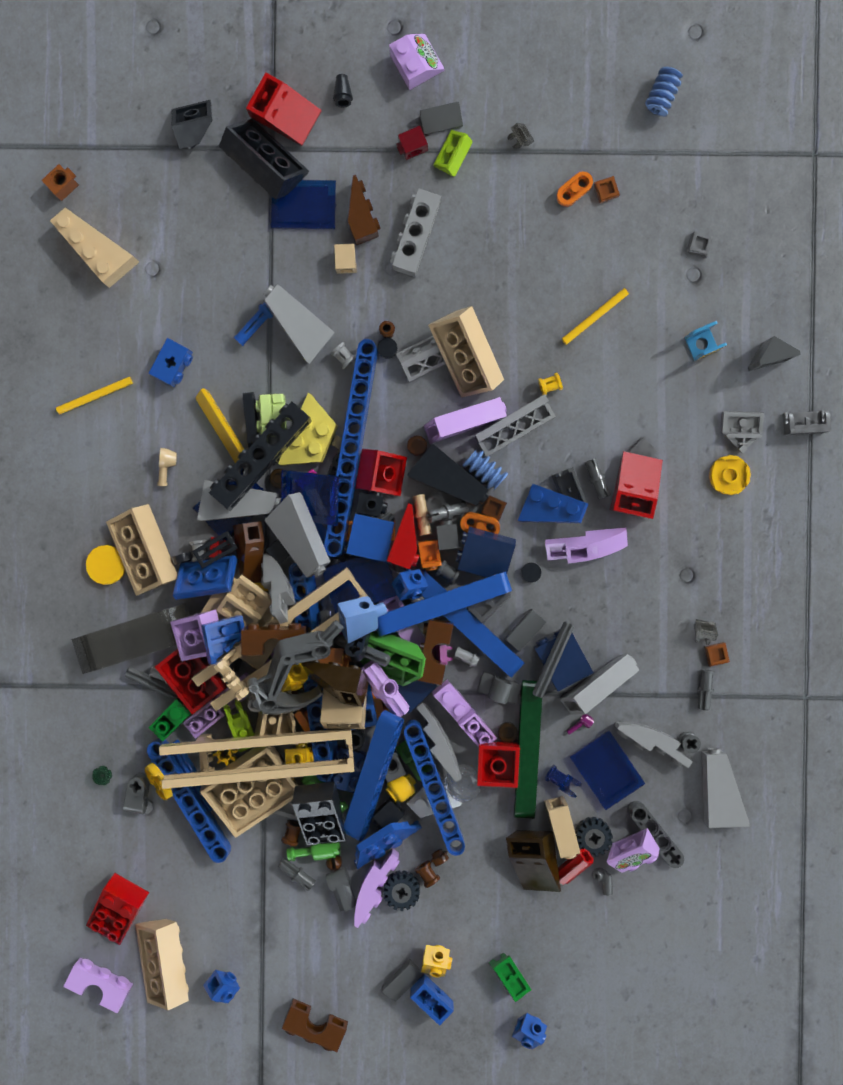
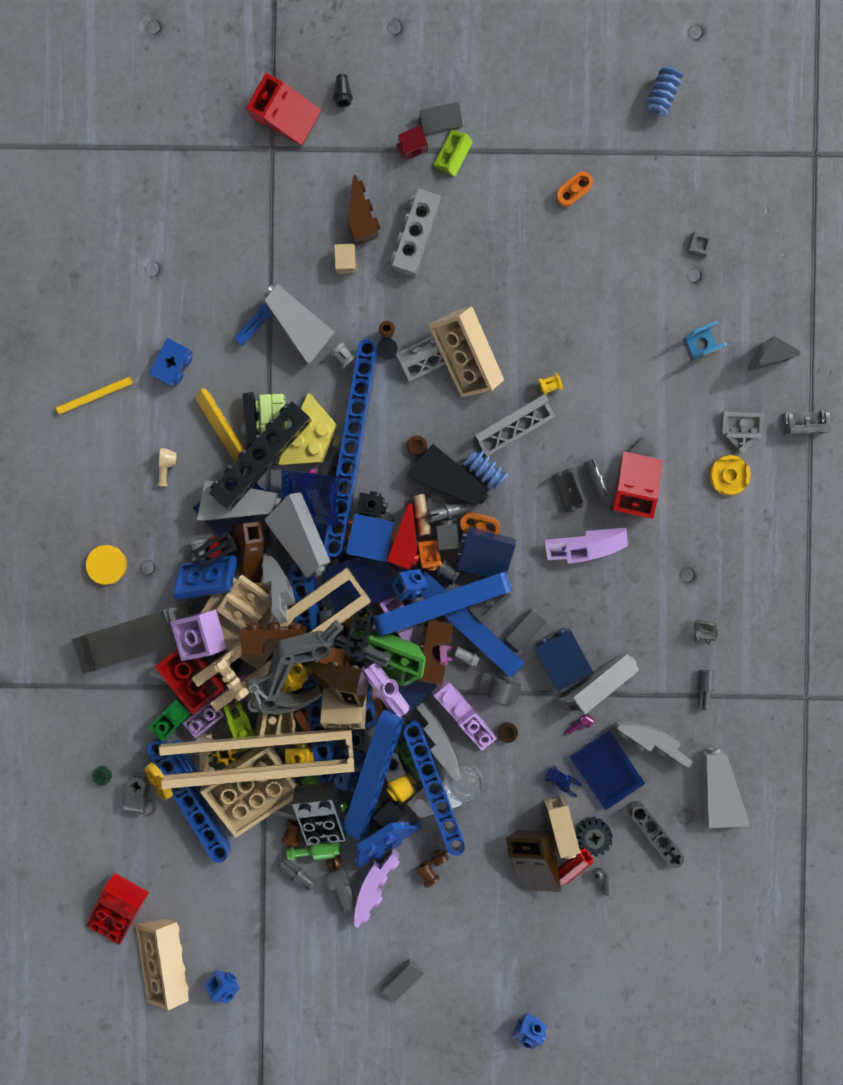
(52, 181): dark orange brick -> none
(99, 252): tan wedge -> none
(114, 987): lavender arch -> none
(142, 549): tan slope -> none
(150, 682): dark grey axle -> none
(181, 558): black tile -> none
(191, 123): black slope -> none
(221, 636): blue wing -> none
(262, 157): black slope -> none
(275, 478): dark brown tile -> none
(306, 206): clear blue piece -> none
(327, 1035): reddish brown arch -> none
(359, 617): medium blue torso -> none
(381, 472): red slope -> none
(403, 883): black wheel -> none
(415, 59): lavender slope -> none
(432, 999): blue brick -> none
(436, 961): yellow brick -> none
(465, 420): lavender slope -> none
(493, 507): reddish brown tile -> none
(498, 764): red slope -> none
(510, 977): green hinge -> none
(522, 134): clear smoke tile -> none
(529, 751): dark green beam -> none
(531, 572): black tile -> none
(550, 506): blue wing -> none
(553, 659): dark grey axle -> none
(595, 316): yellow bar -> none
(606, 189): dark orange tile -> none
(633, 851): lavender slope -> none
(694, 747): dark grey bush -> none
(717, 654): dark orange tile -> none

